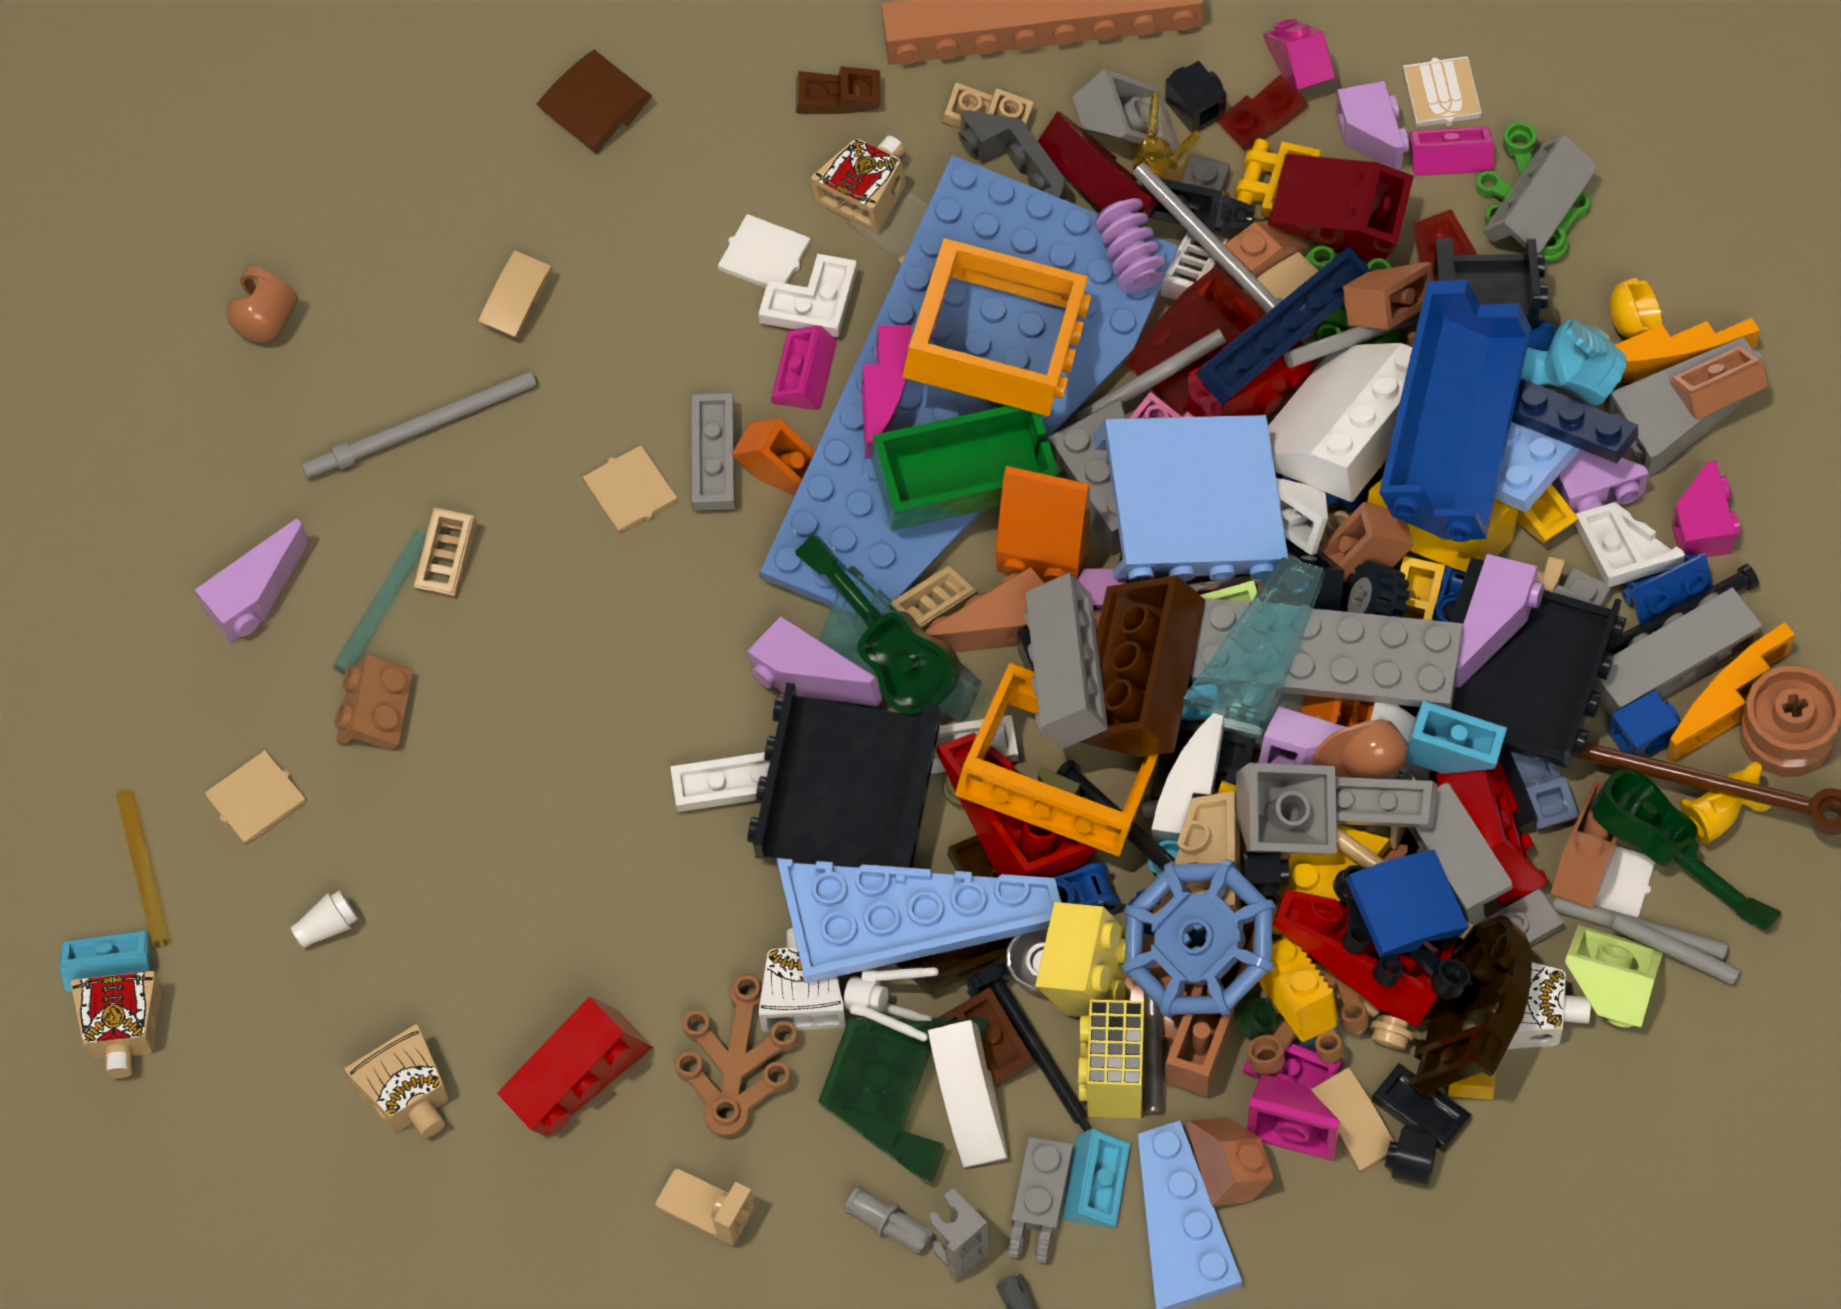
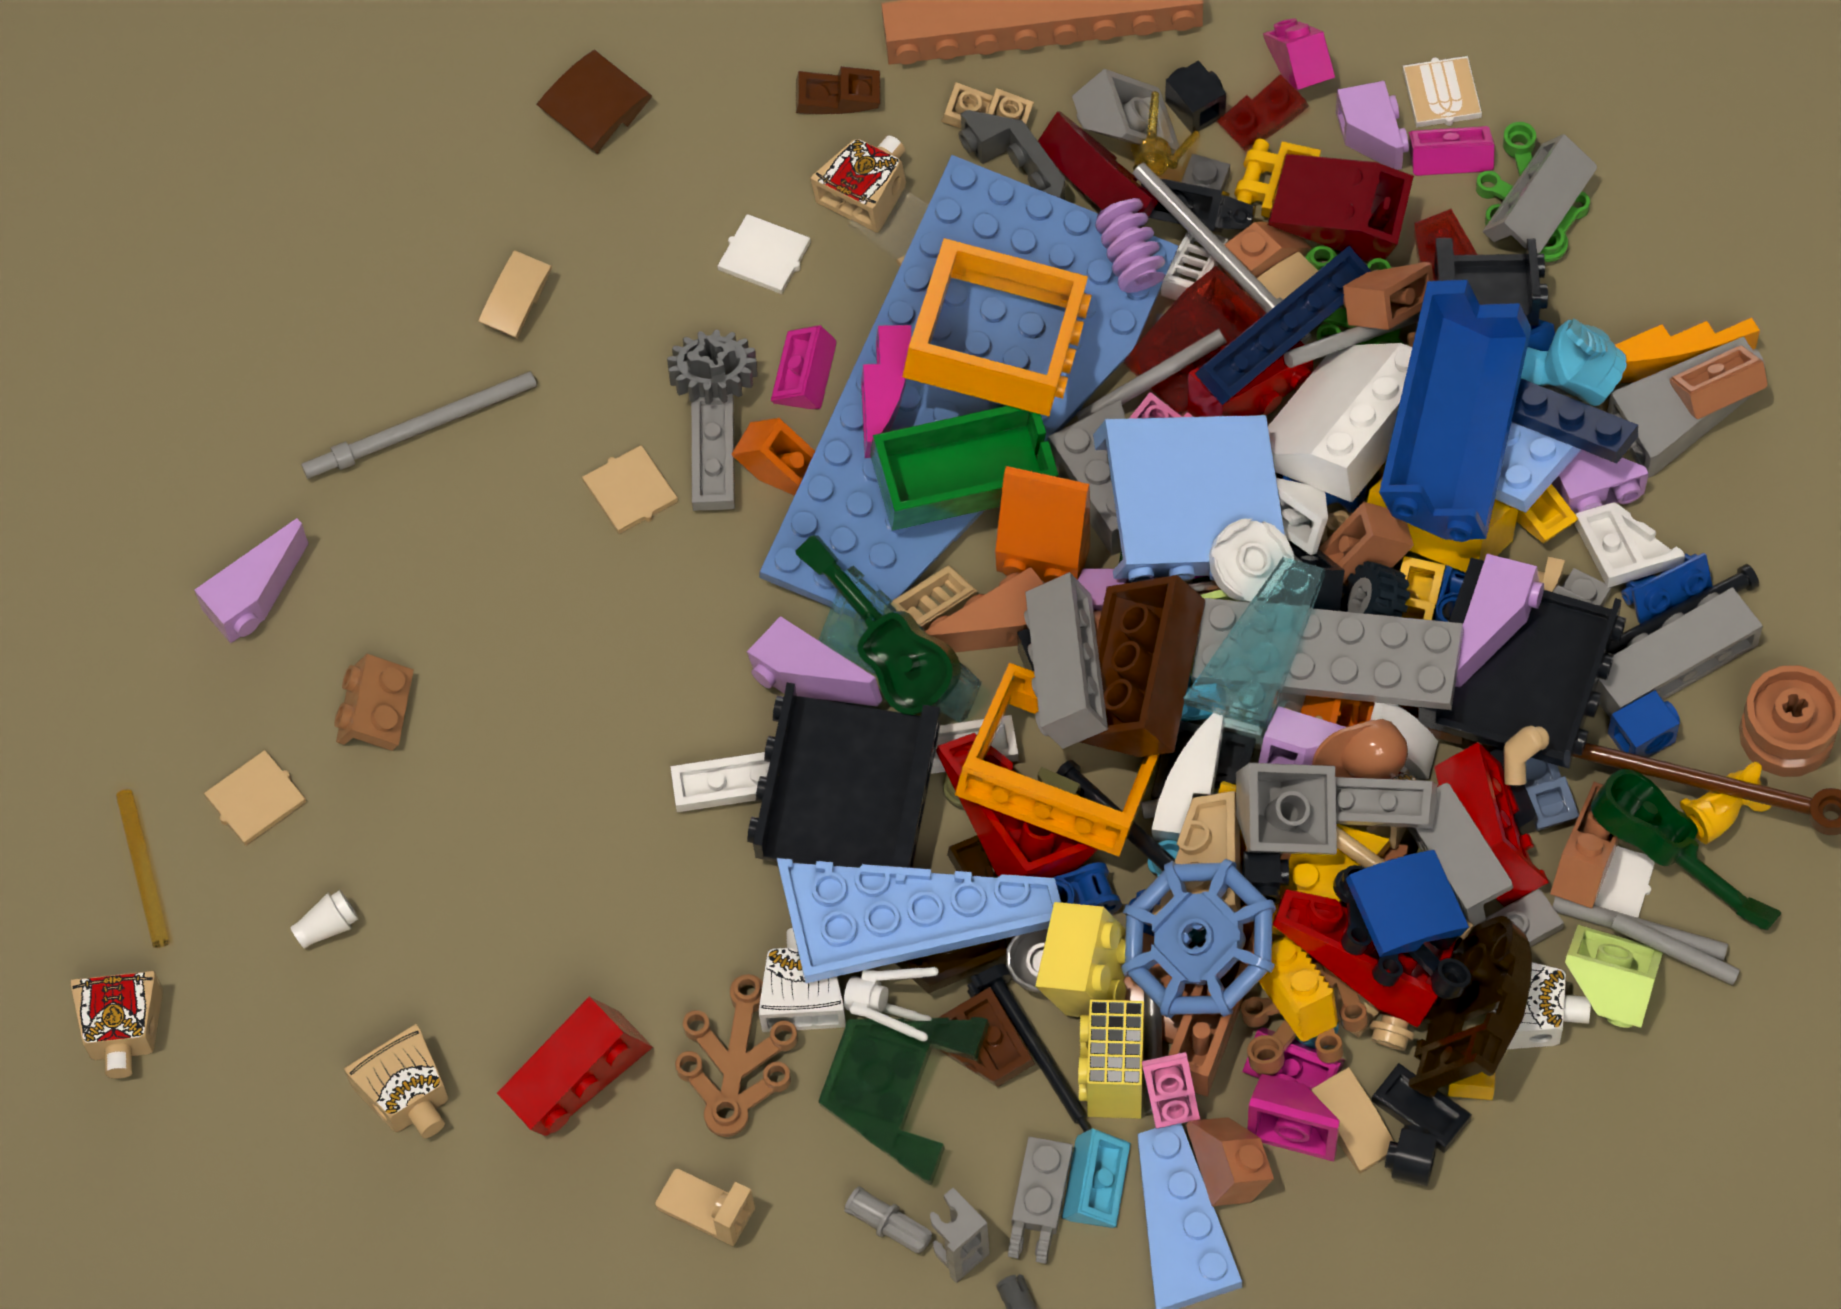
(105, 956): medium azure slope -> none
(266, 310): nougat helmet -> none
(380, 602): clear light blue bar -> none
(453, 520): tan slope -> none
(712, 366): none -> dark grey gear
(818, 304): white plate -> none
(968, 1093): white slope -> none
(1170, 1090): none -> bright pink slope
(1246, 556): none -> white tile
(1255, 1017): clear green plate -> none
(1453, 741): medium azure slope -> none
(1519, 750): none -> tan arm
(1634, 308): yellow hair -> none
(1703, 515): dark pink slope -> none
(1724, 699): light orange slope -> none

